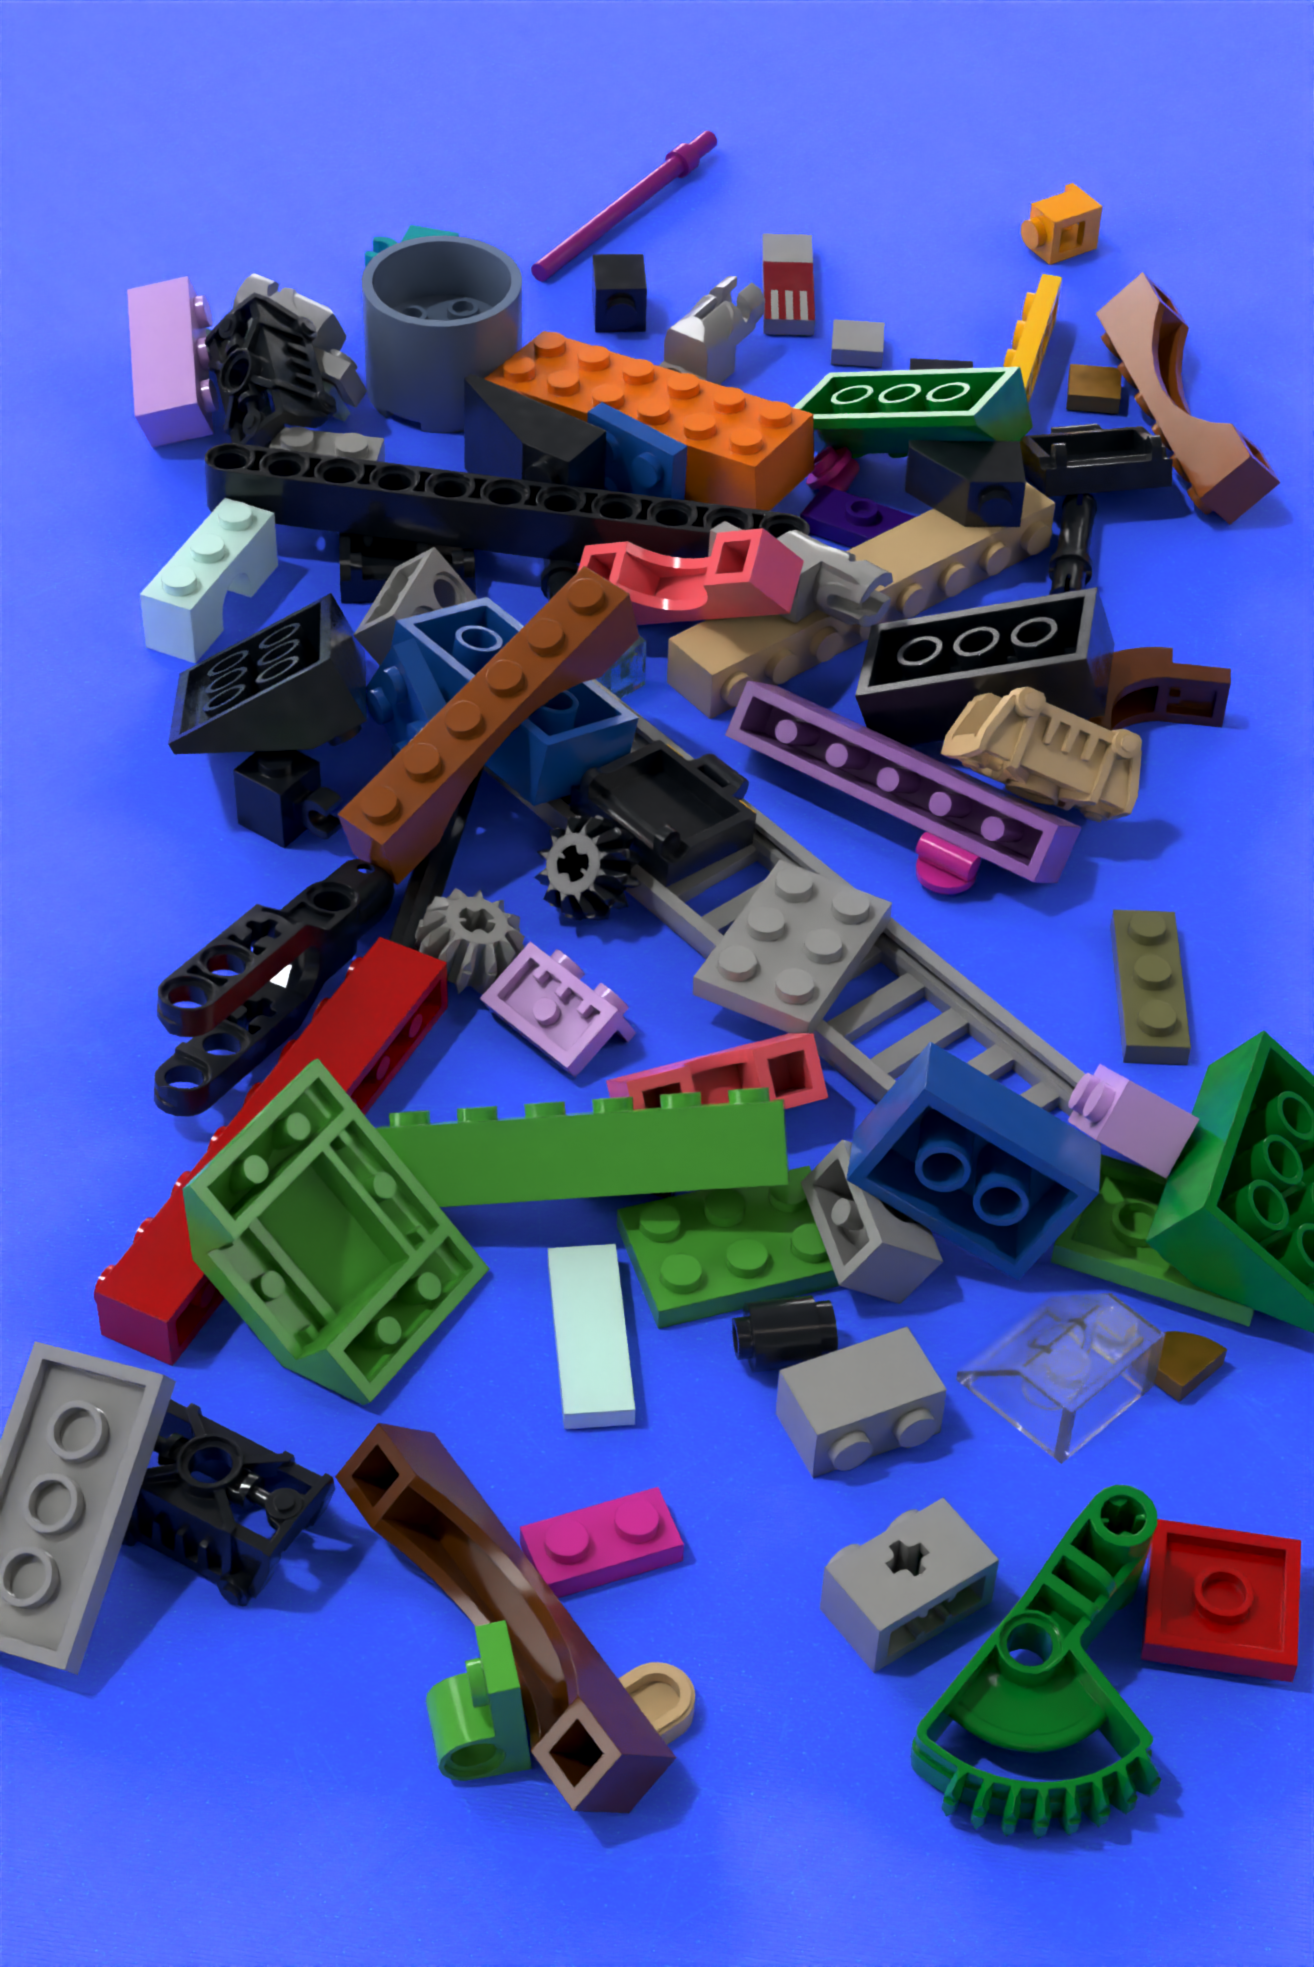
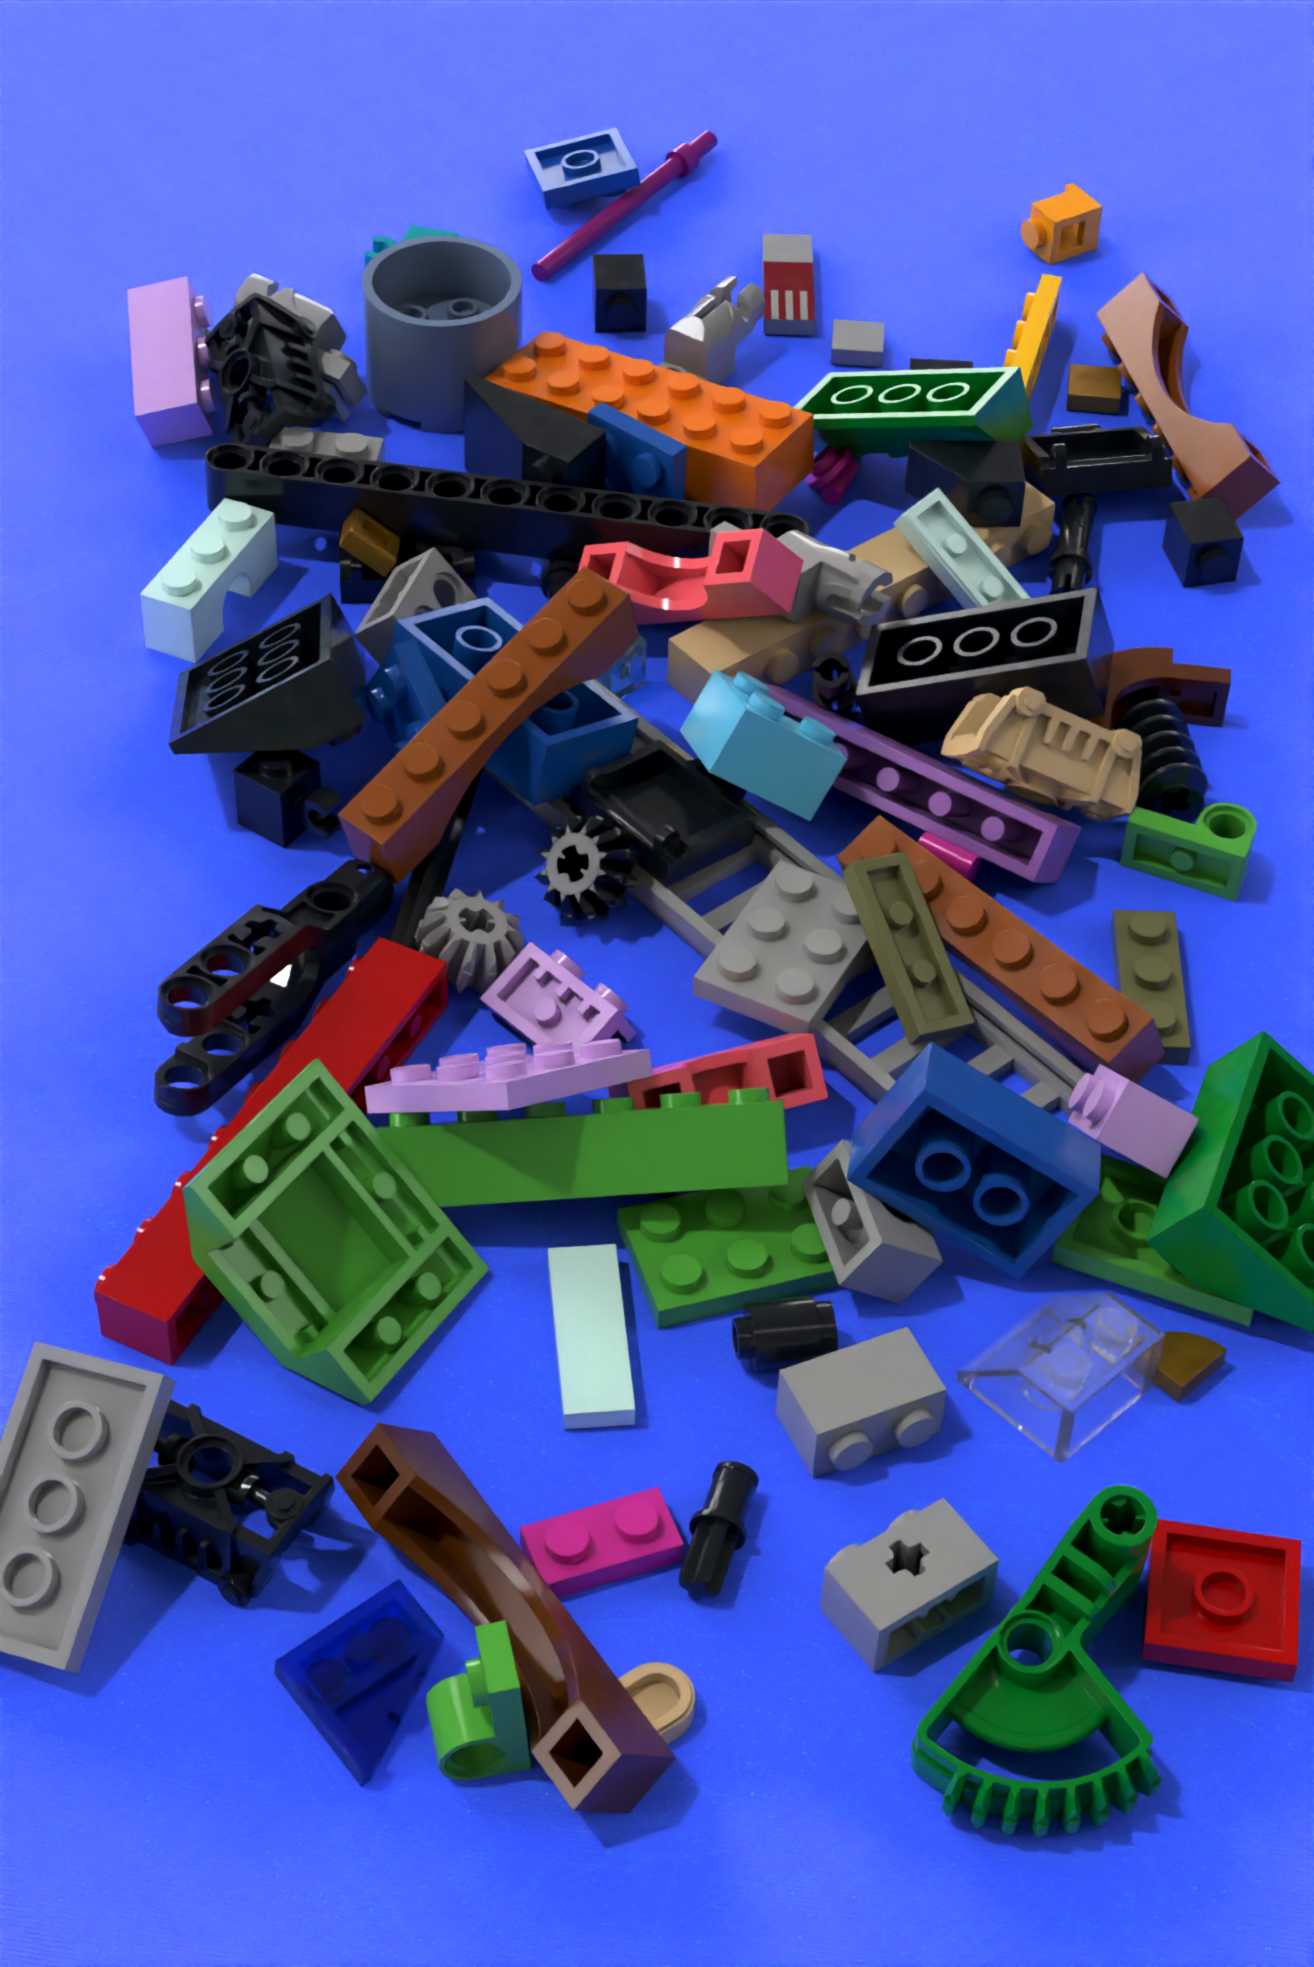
(363, 1675): none -> clear blue wing
(370, 542): none -> pearl gold tile
(508, 1077): none -> lavender plate
(582, 169): none -> blue plate
(718, 1530): none -> black axle
(759, 749): none -> medium azure brick
(827, 690): none -> black pin
(849, 518): dark purple plate -> none
(907, 948): none -> olive plate
(957, 553): none -> light aqua tile
(1052, 988): none -> dark orange arch
(1170, 768): none -> black piece
(1201, 856): none -> bright green plate
(1202, 542): none -> black brick

